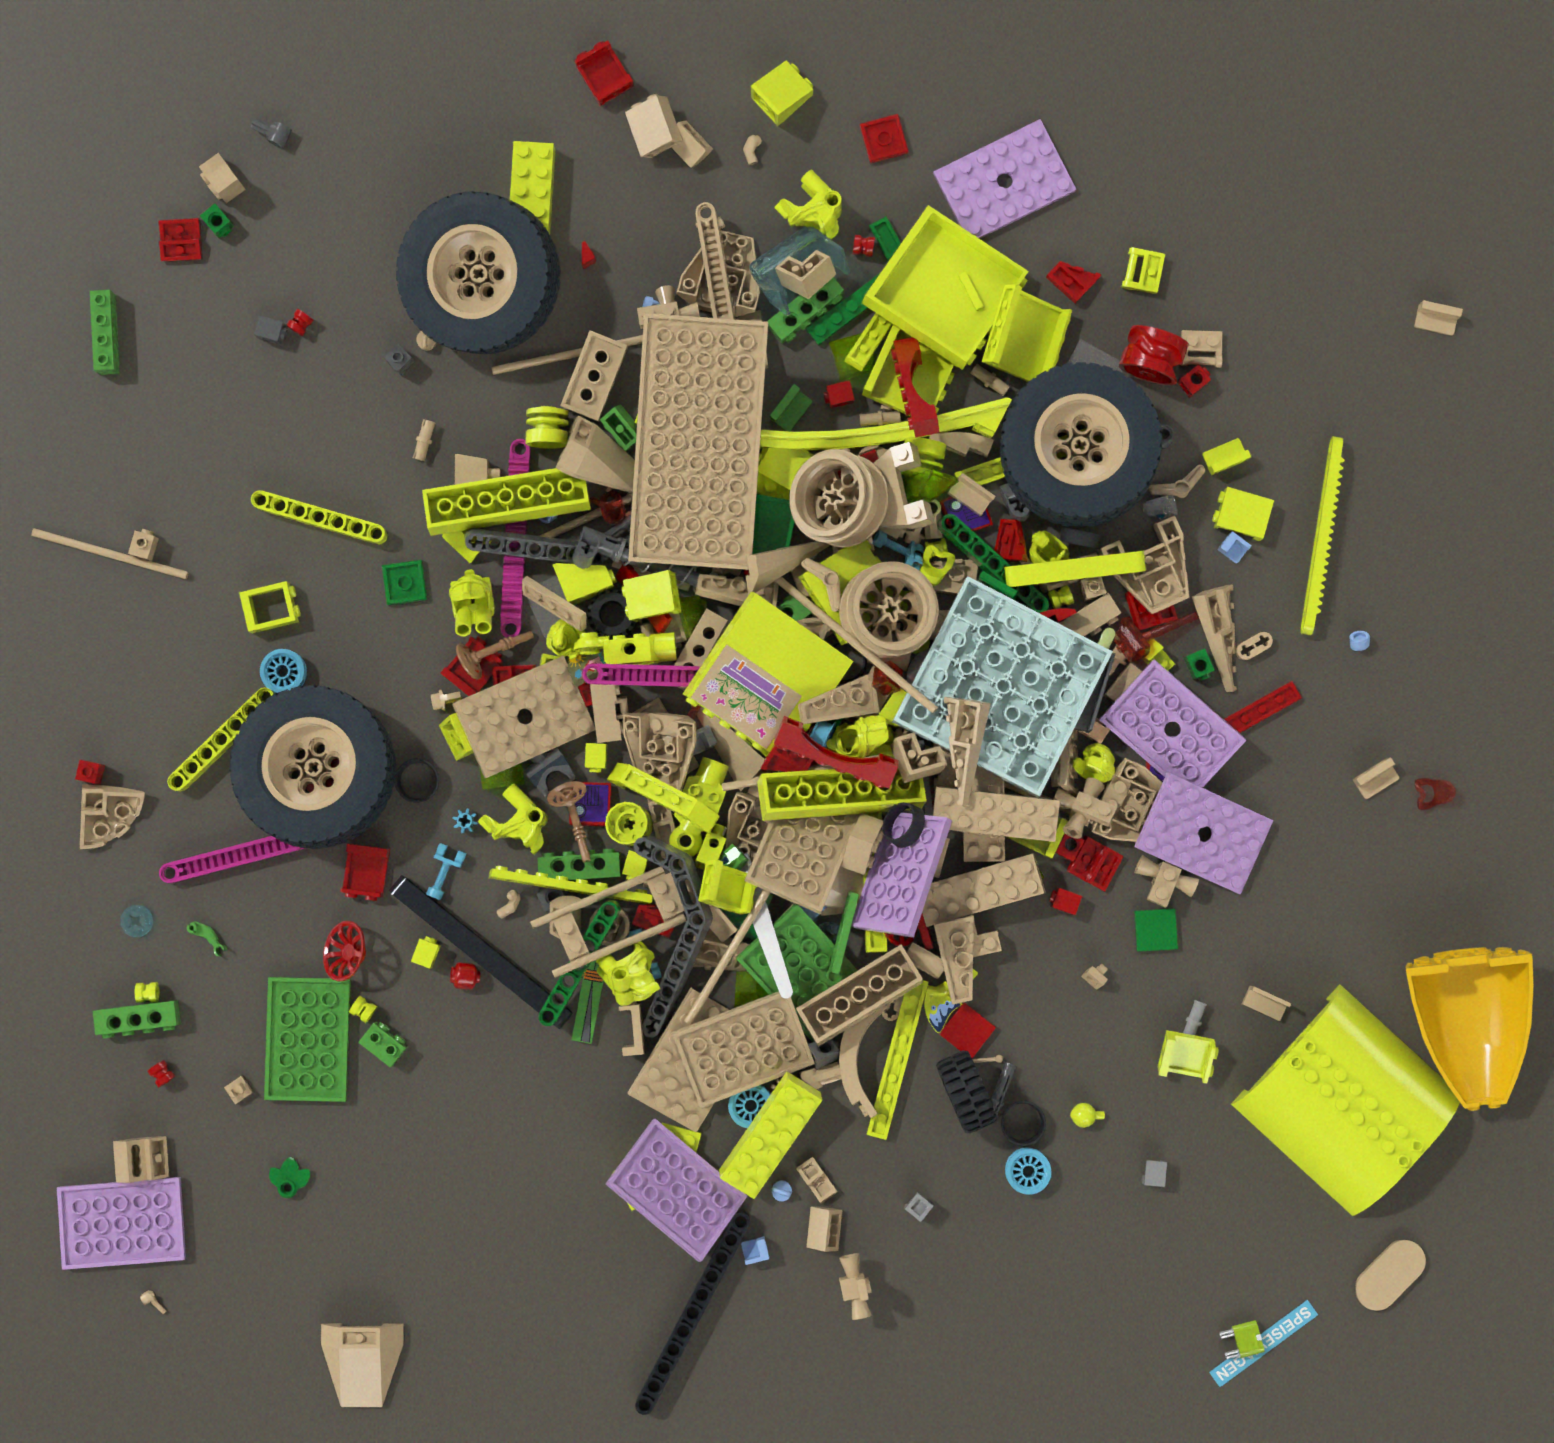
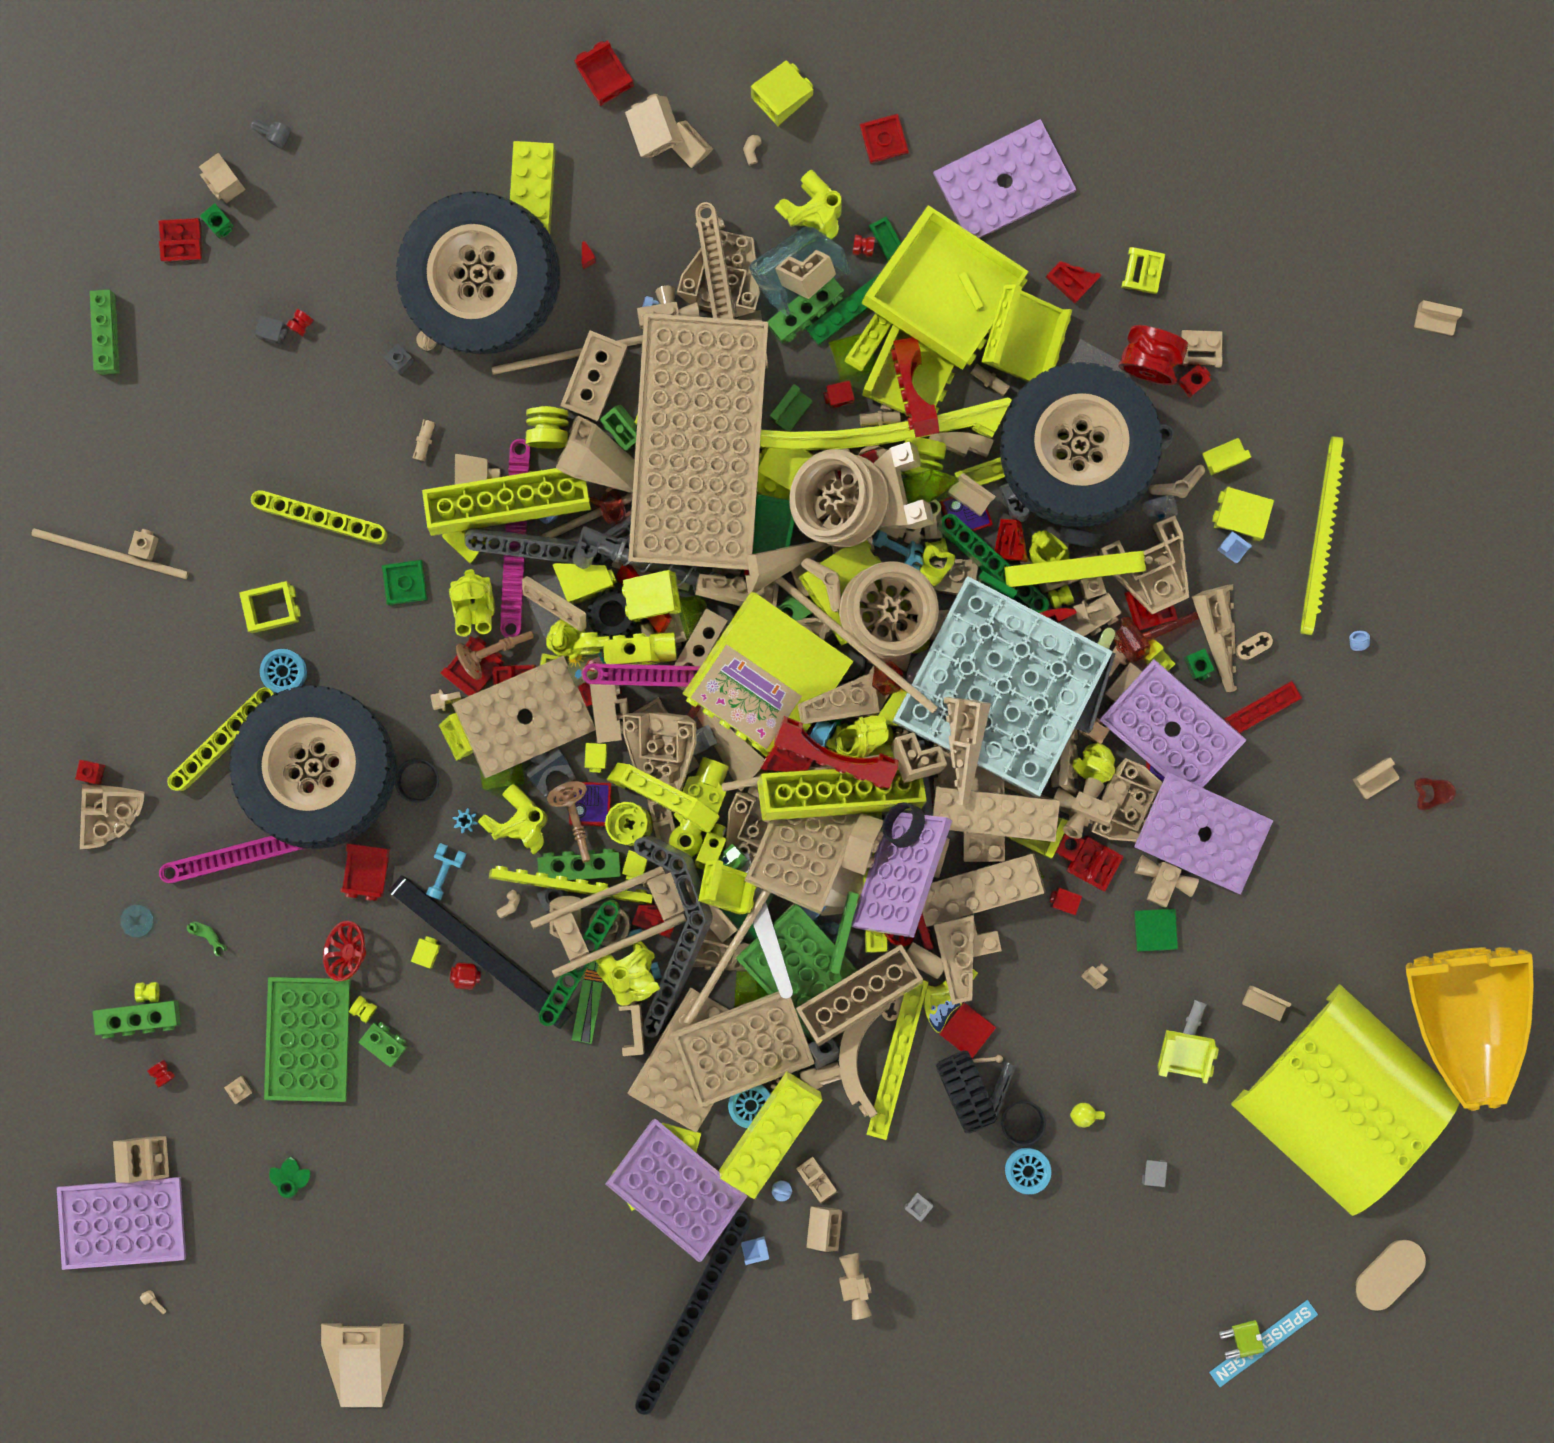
(1084, 610): none -> tan piece

